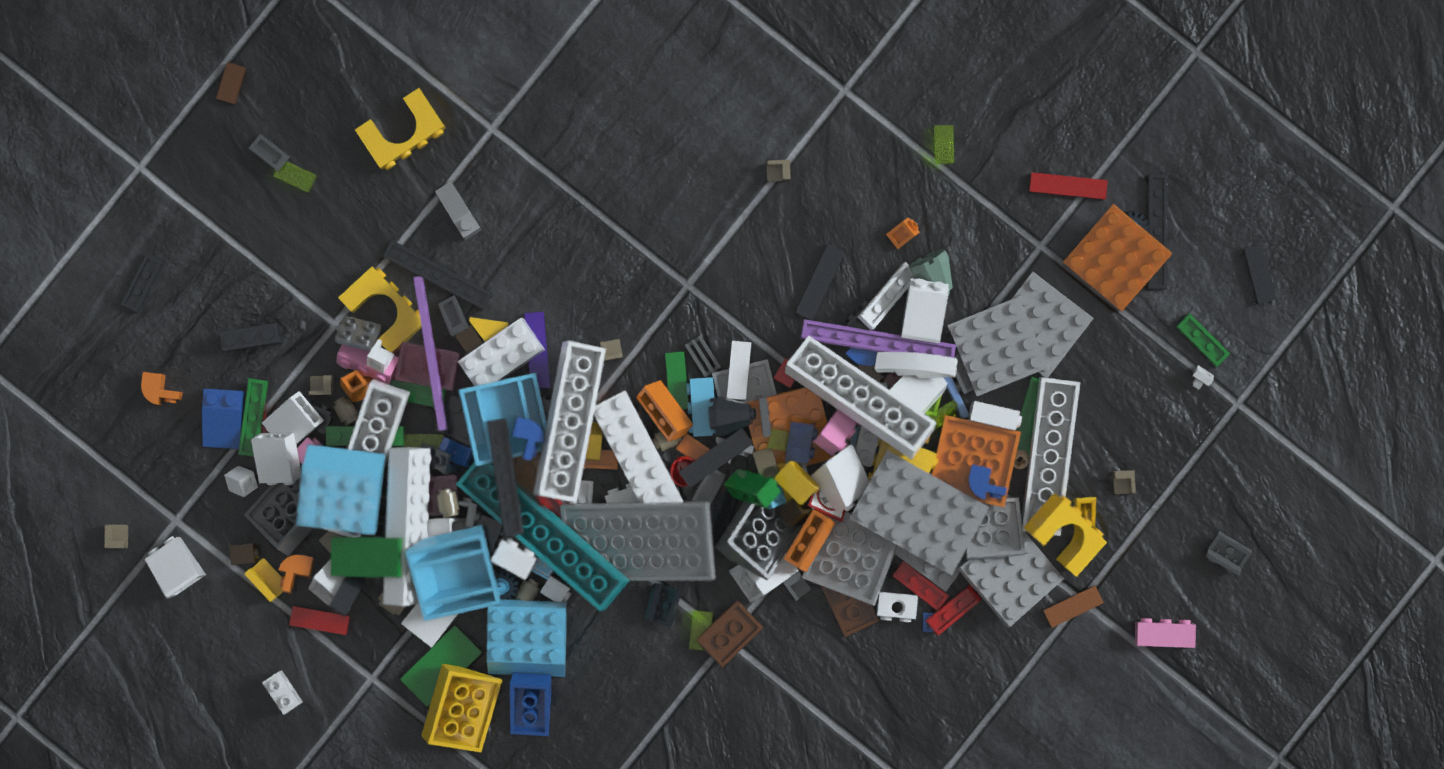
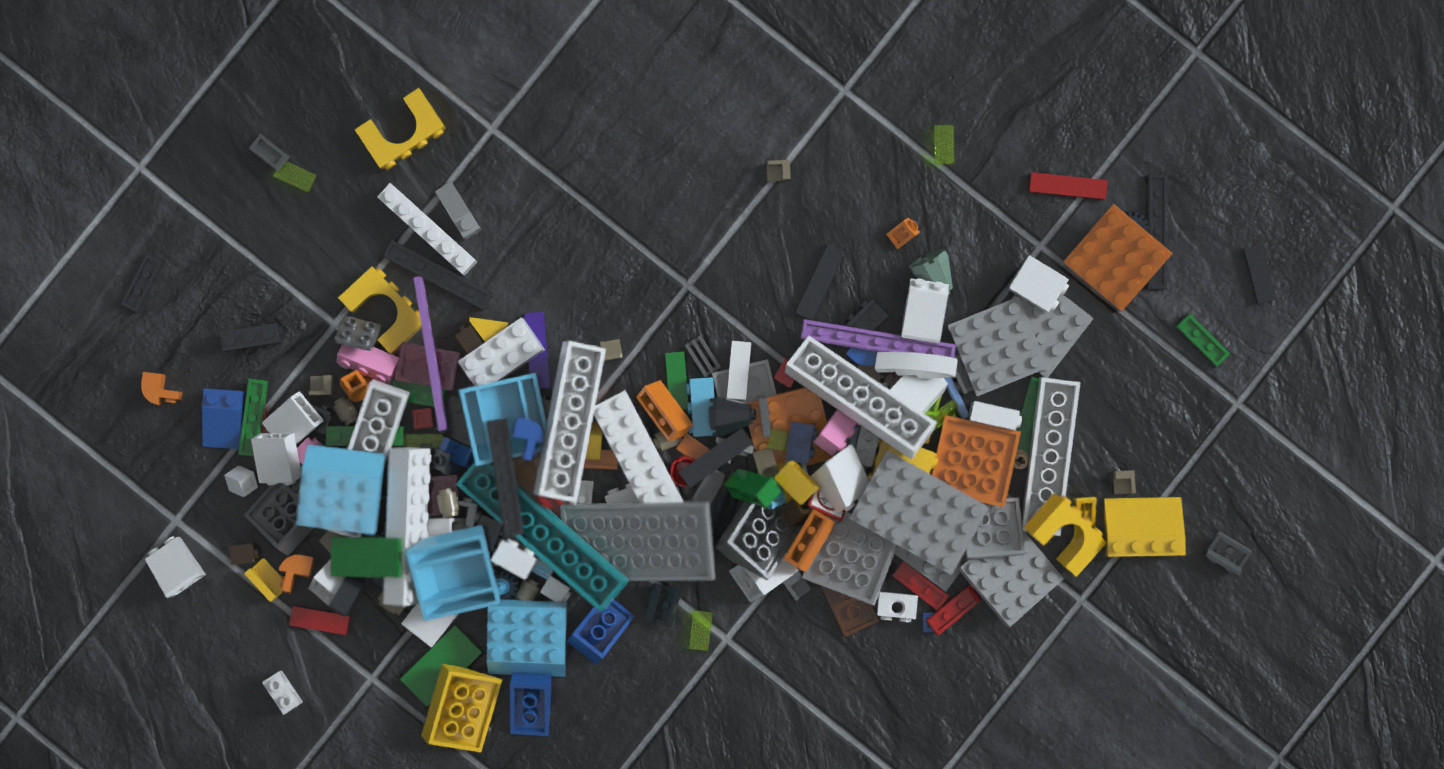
(116, 536): dark tan panel -> none
(231, 83): reddish brown tile -> none
(379, 358): white panel -> none
(422, 418): none -> red tile
(427, 229): none -> white arch
(453, 315): dark grey tile -> none
(600, 631): none -> blue slope
(729, 633): reddish brown tile -> none
(887, 297): white tile -> none
(979, 484): blue brick -> none
(1039, 284): none -> white brick
(1073, 606): dark orange tile -> none
(1144, 527): none -> yellow slope
(1165, 633): bright pink brick -> none
(1201, 376): white tile -> none

